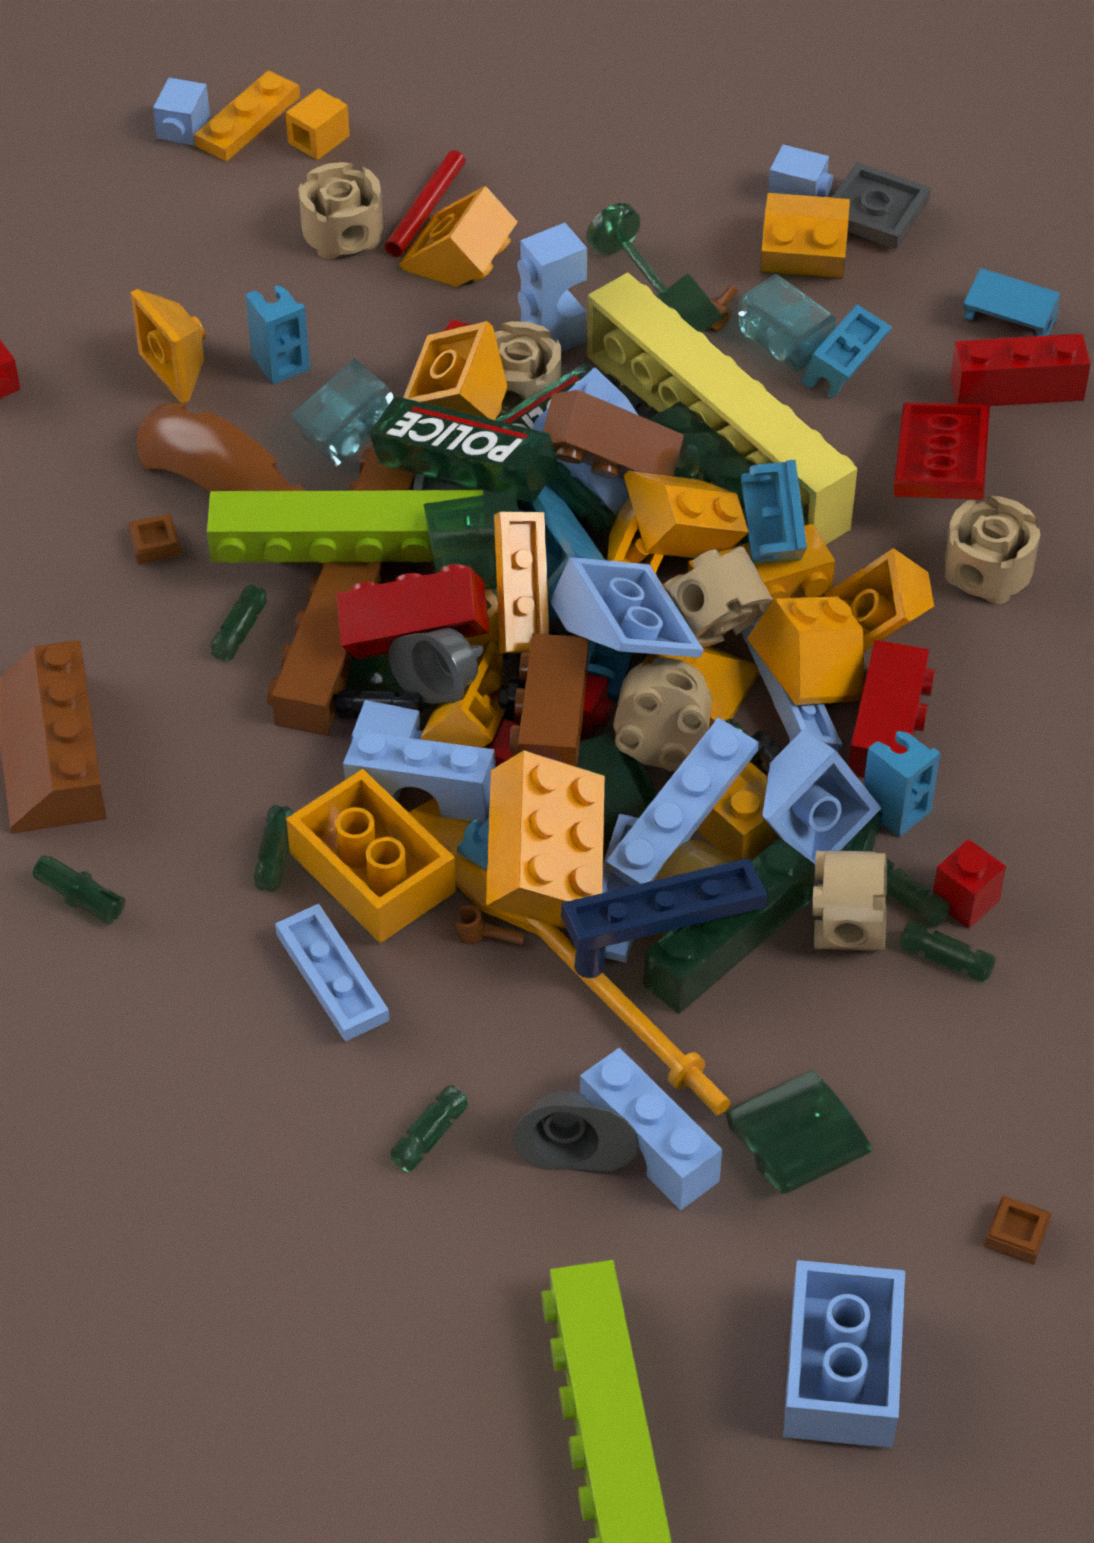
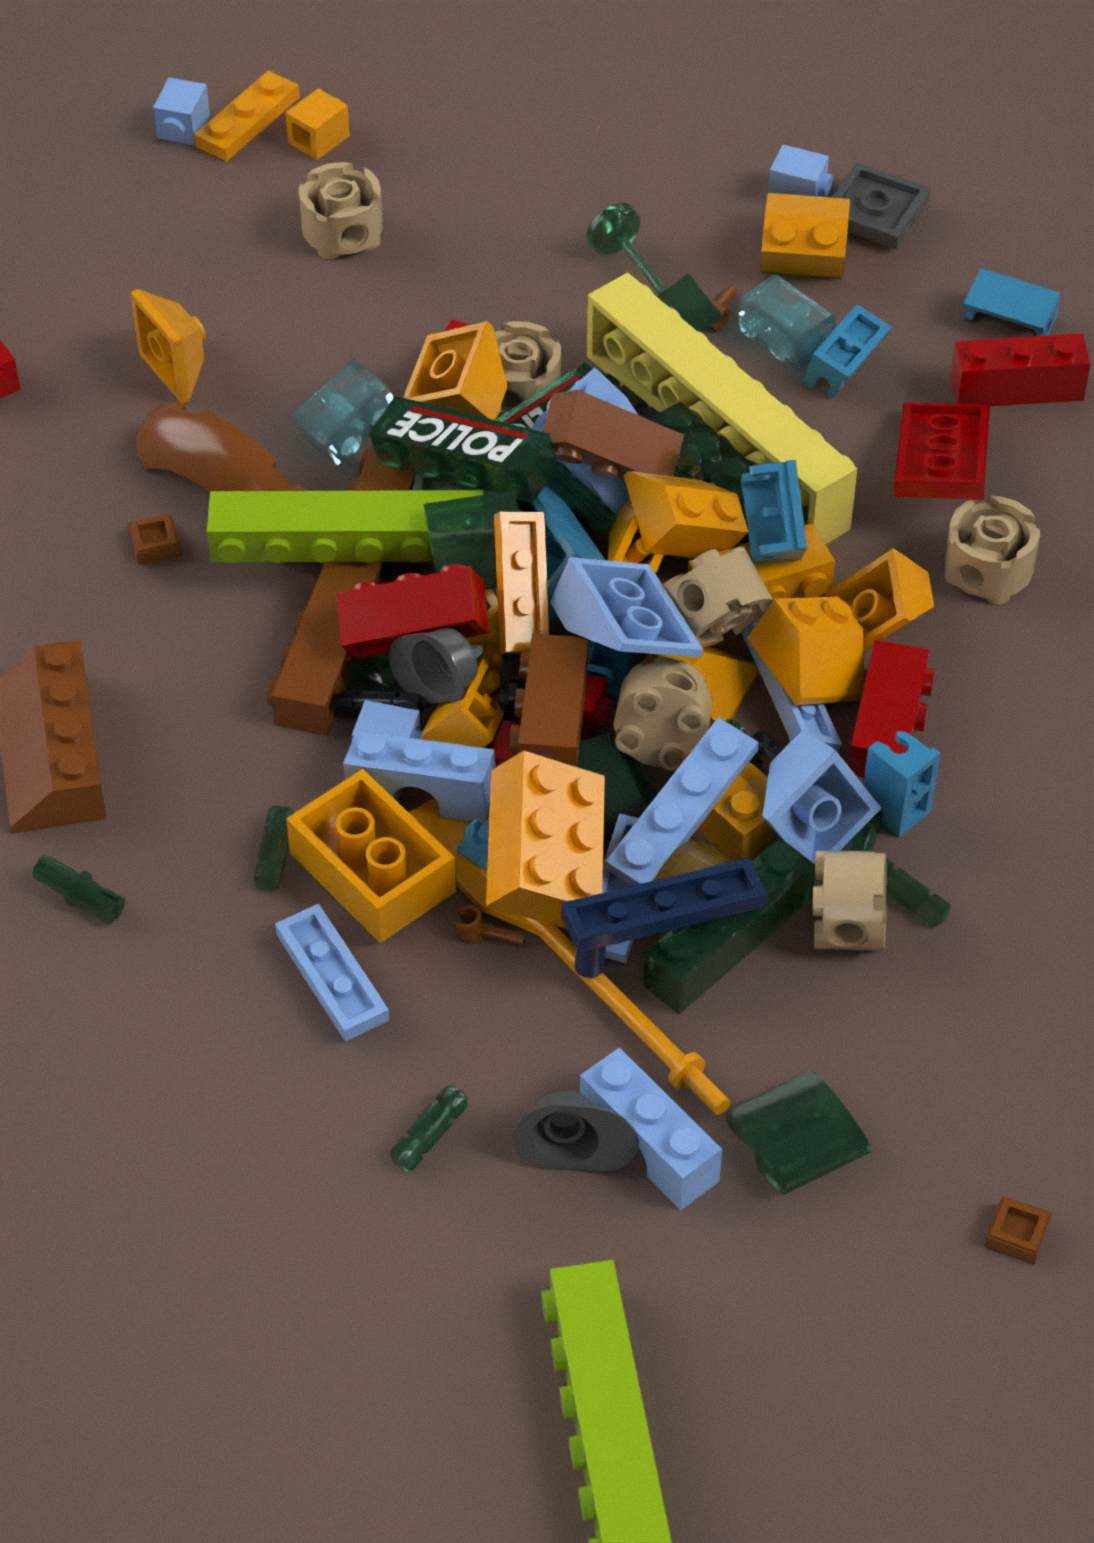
(238, 623): clear green axle -> none
(278, 335): dark azure hinge -> none
(425, 203): red piece -> none
(461, 240): light orange slope -> none
(547, 269): light blue arch -> none
(845, 1354): light blue brick -> none
(948, 951): clear green axle -> none
(969, 882): red brick -> none

